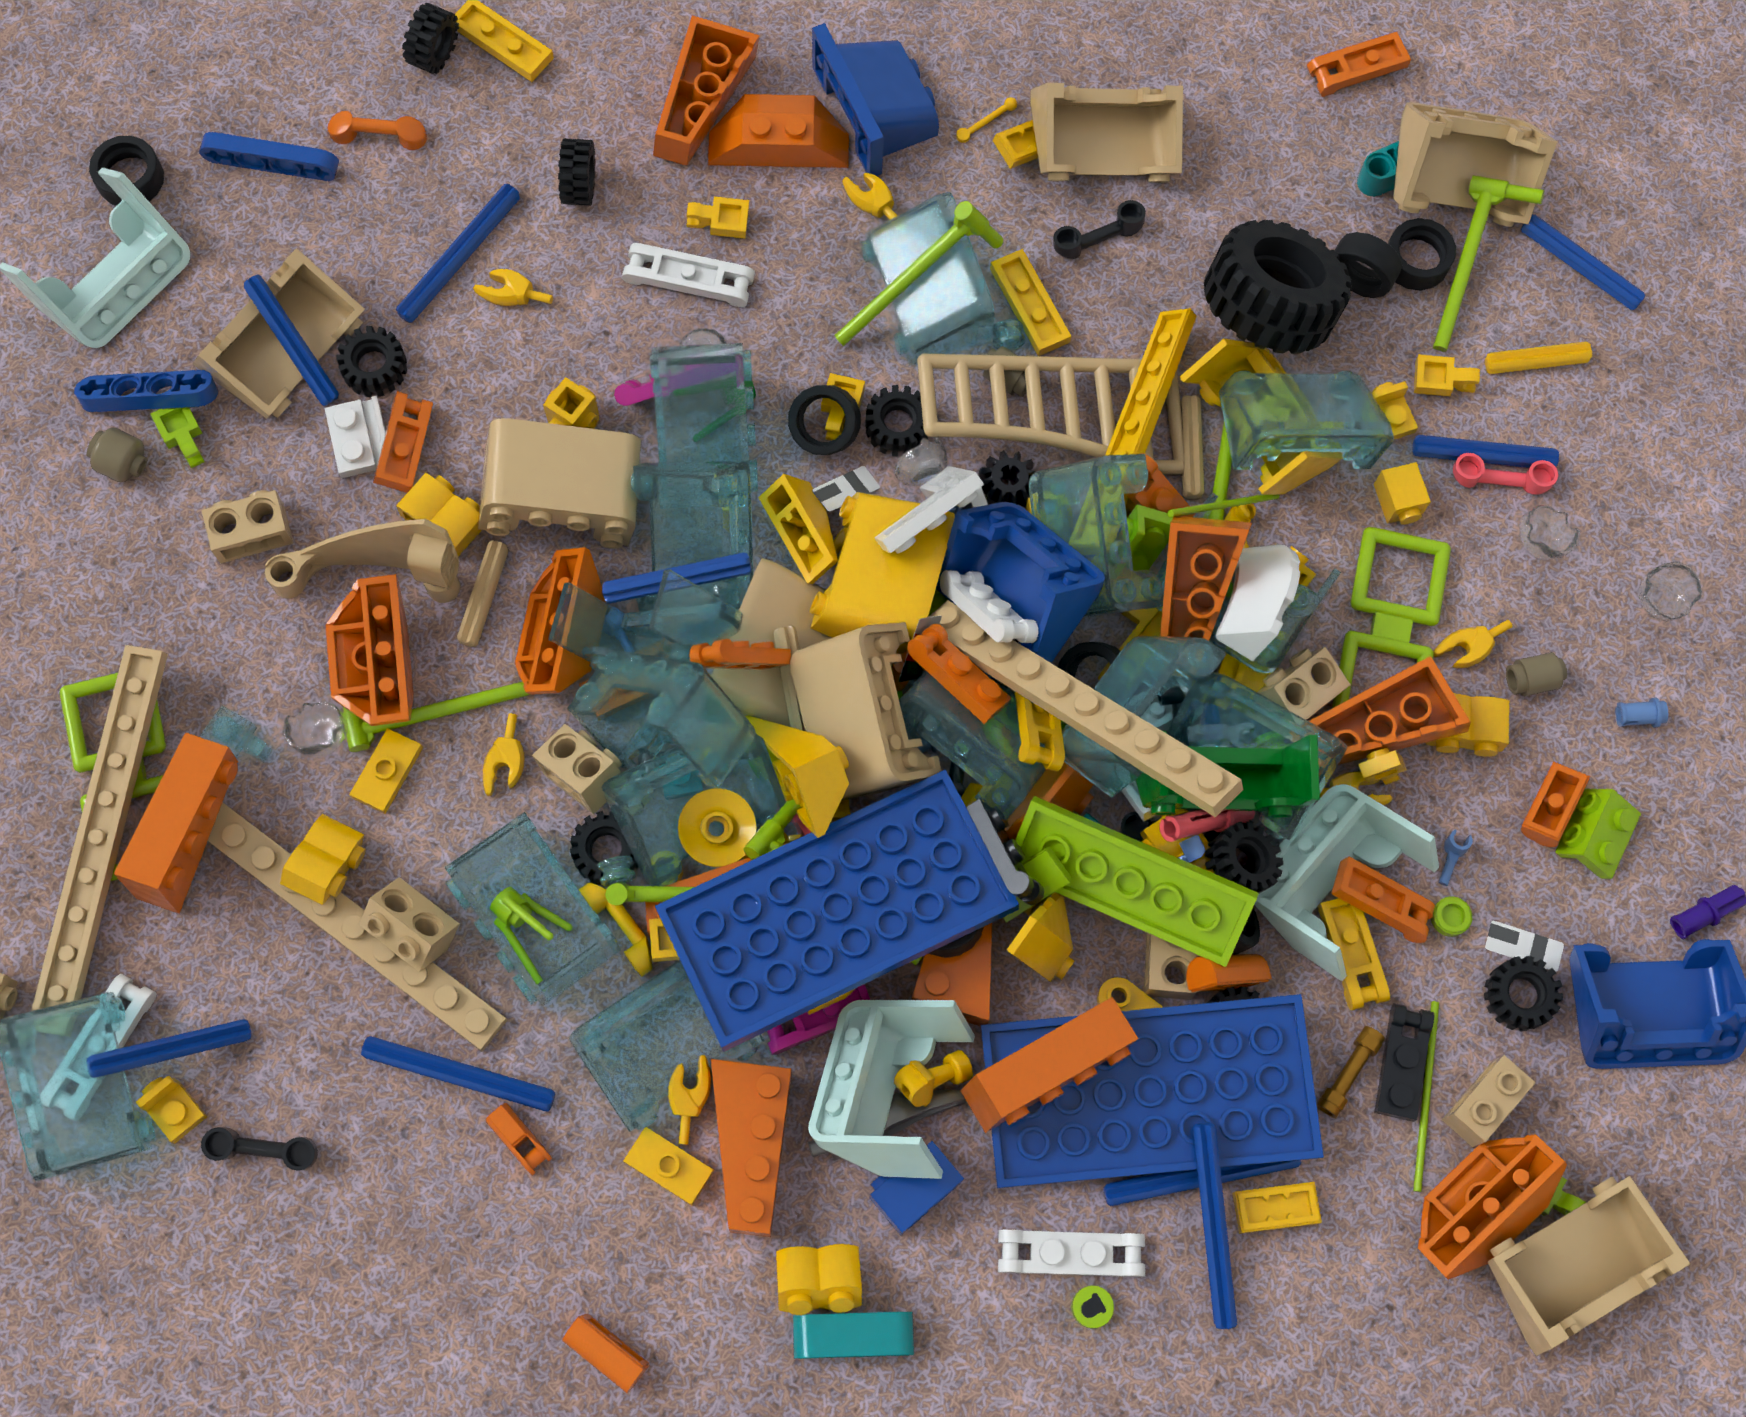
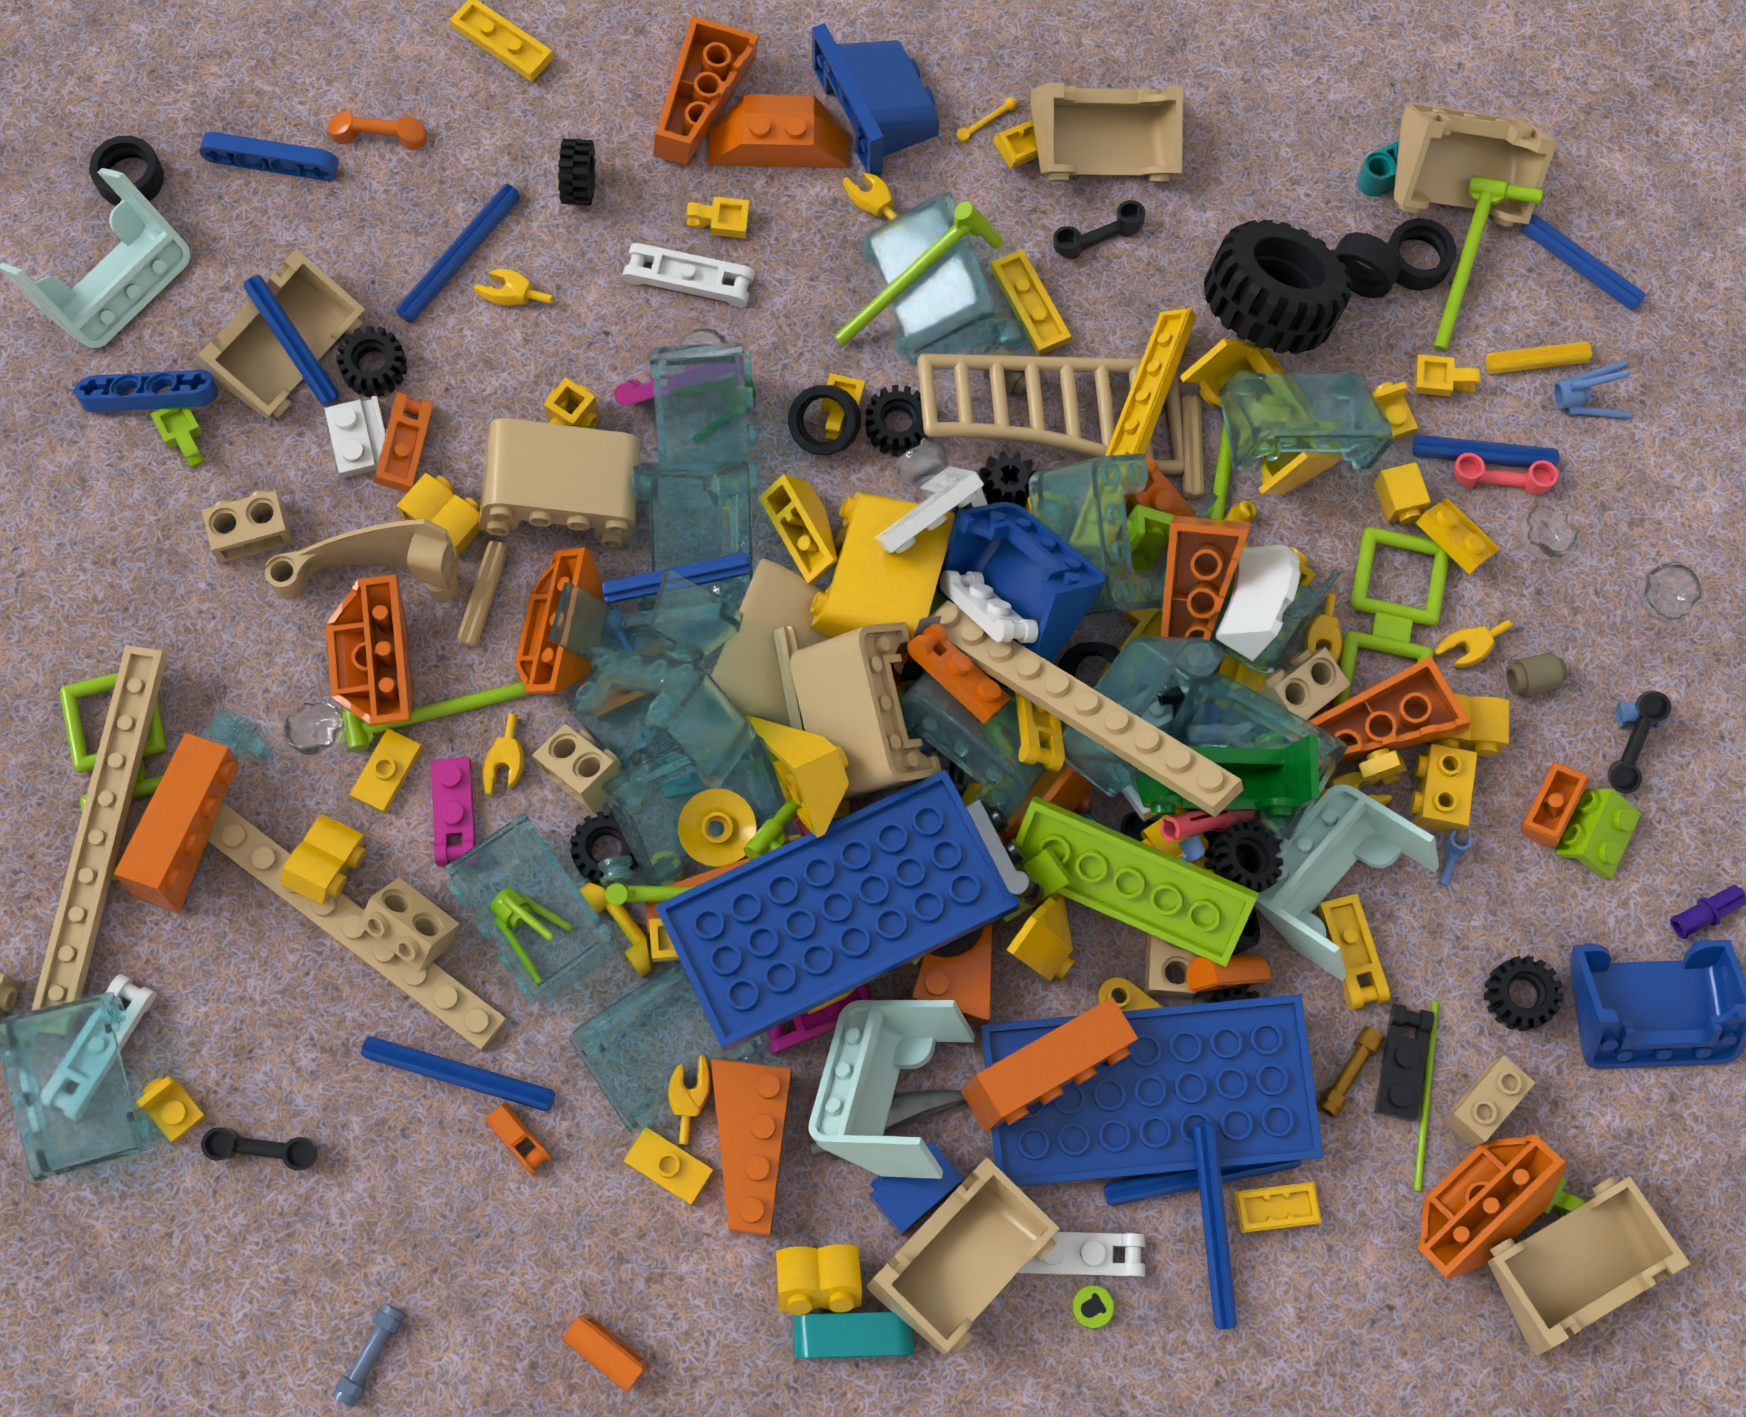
(116, 455): dark tan head -> none
(168, 1048): blue axle -> none
(350, 1388): none -> sand blue bar
(430, 38): black tyre -> none
(452, 807): none -> dark pink plate
(739, 655): orange plate -> none
(835, 491): white sticker -> none
(918, 1082): yellow leg -> none
(963, 1257): none -> tan windscreen
(1220, 505): lime piece -> none
(1325, 630): none -> yellow hand
(1359, 63): orange plate -> none
(1383, 899): orange plate -> none
(1443, 788): none -> yellow brick
(1451, 916): lime tile -> none
(1457, 535): none -> yellow plate
(1518, 942): white sticker -> none
(1576, 390): none -> medium blue plant
(1651, 707): none -> black bar

